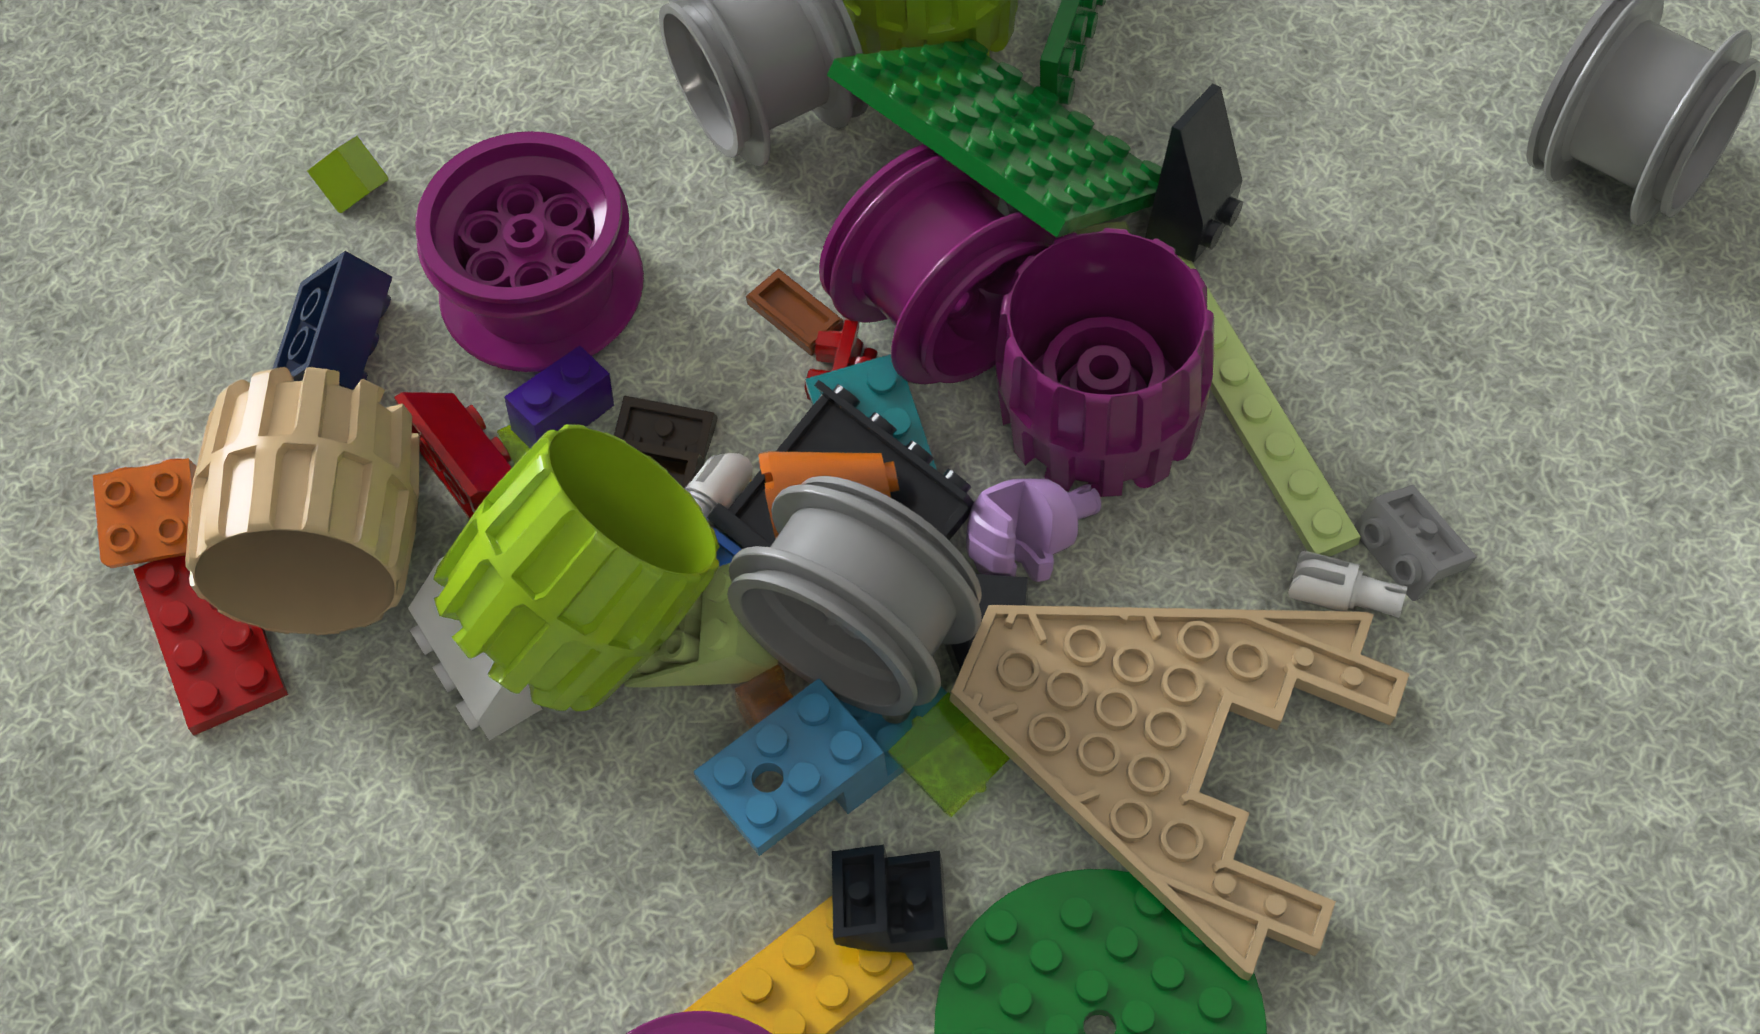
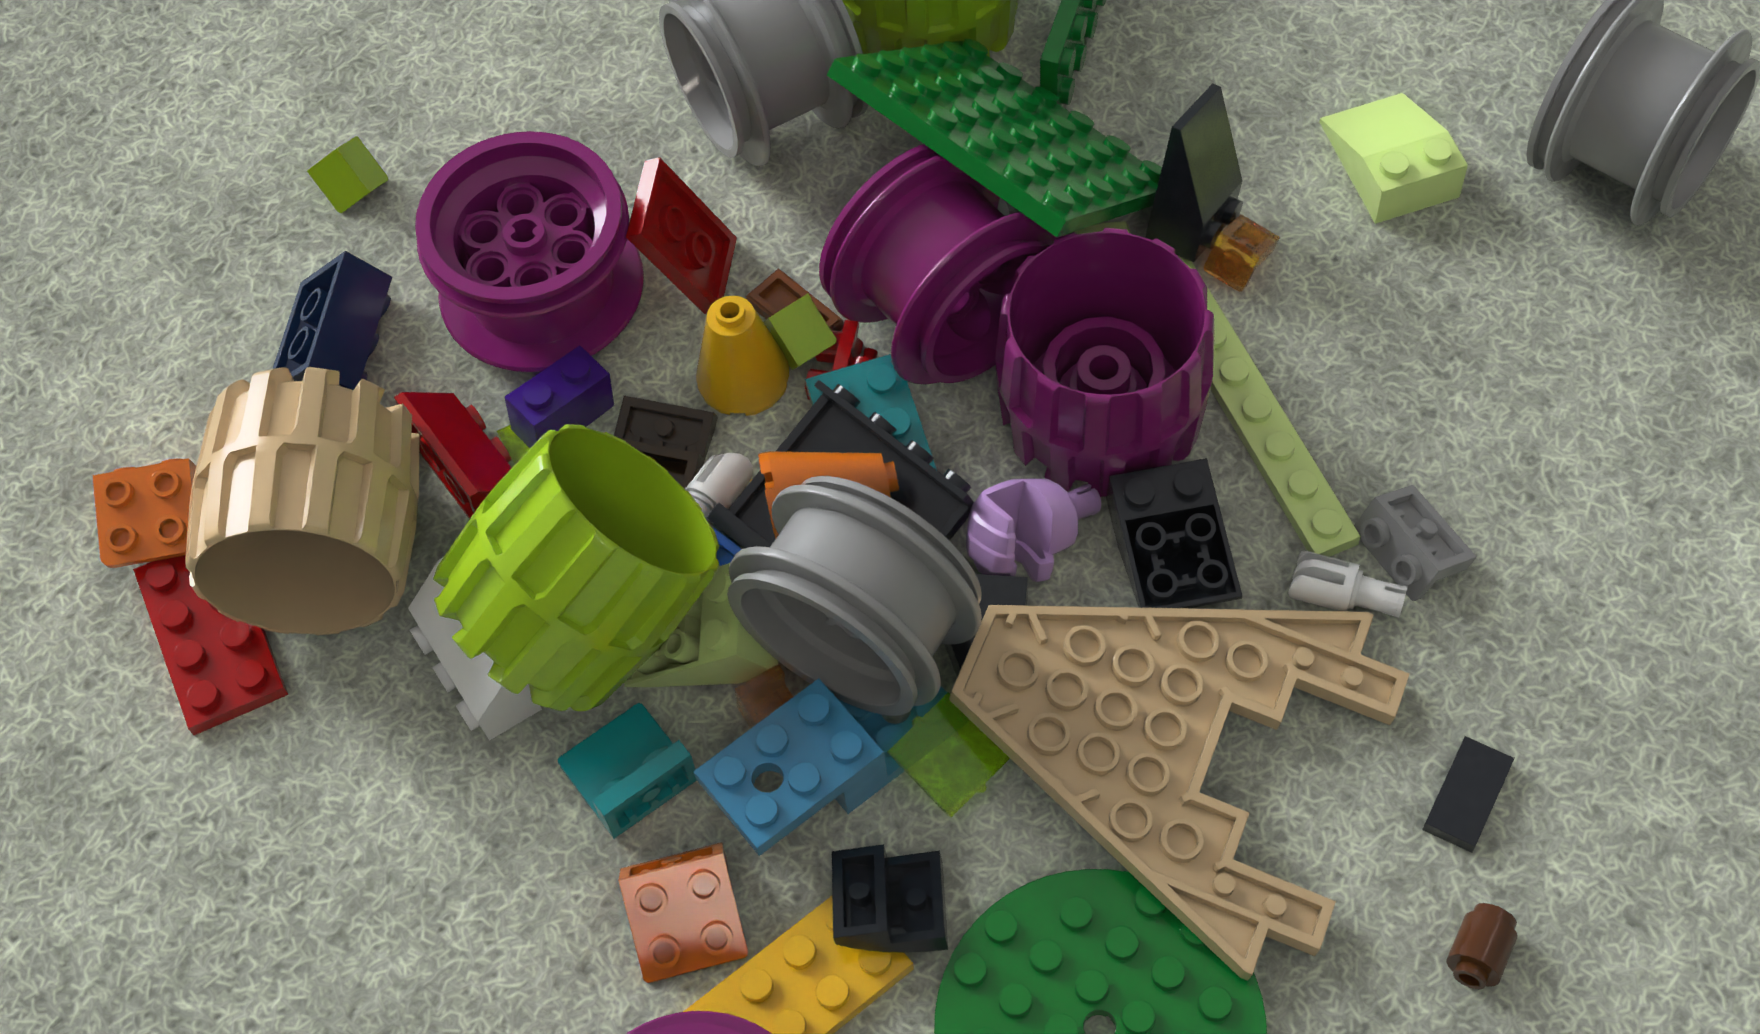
(628, 769): none -> teal bracket
(681, 235): none -> red plate
(682, 912): none -> orange bracket
(739, 360): none -> yellow cone
(800, 331): none -> lime panel
(1172, 536): none -> black slope
(1239, 252): none -> clear orange bracket
(1396, 156): none -> yellowish green slope
(1468, 794): none -> black tile
(1482, 946): none -> reddish brown brick

